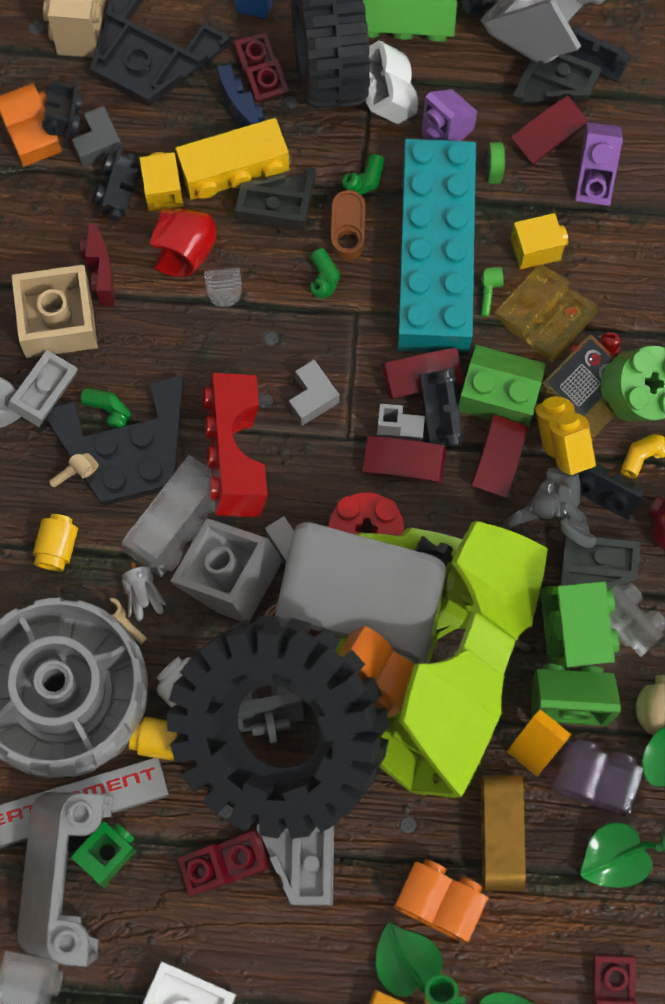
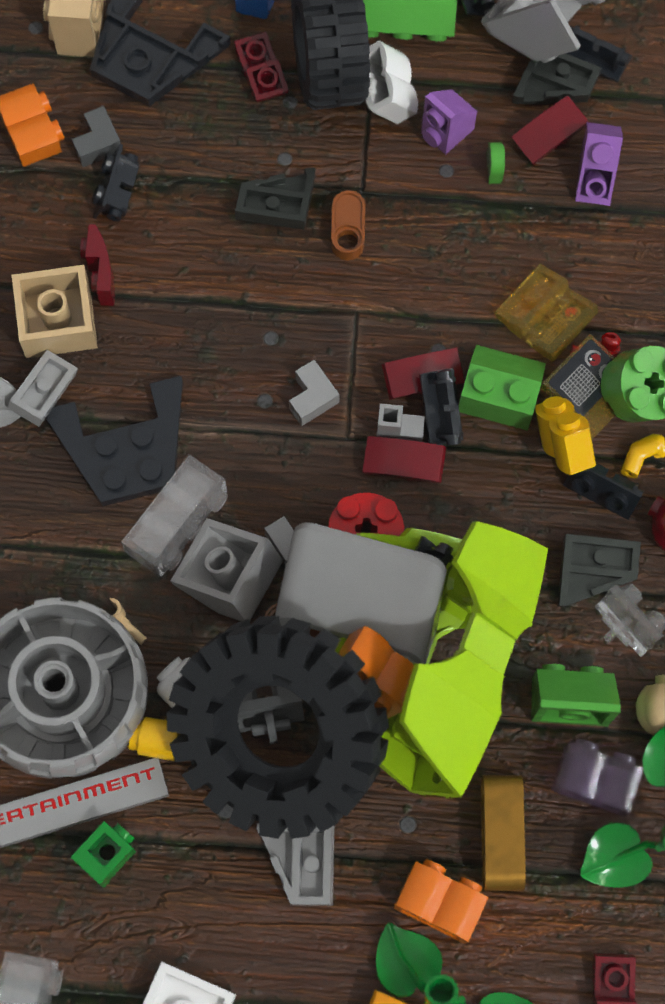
(41, 924): light grey windscreen -> none
(55, 542): yellow brick -> none
(62, 109): black hinge -> none
(82, 464): tan hand -> none
(110, 403): green arm -> none
(140, 588): flat silver piece -> none
(161, 181): yellow brick -> none
(184, 239): red piece -> none
(223, 286): clear tile -> none
(223, 863): dark red slope -> none
(232, 159): yellow brick -> none
(237, 480): red arch -> none
(238, 103): dark blue slope -> none
(327, 277): green arm -> none
(369, 179): green arm -> none
(437, 246): teal brick -> none
(491, 279): bright green hand -> none
(499, 455): dark red slope -> none
(538, 241): yellow brick -> none
(538, 742): light orange slope -> none
(557, 500): dark grey animal -> none
(578, 624): bright green brick -> none

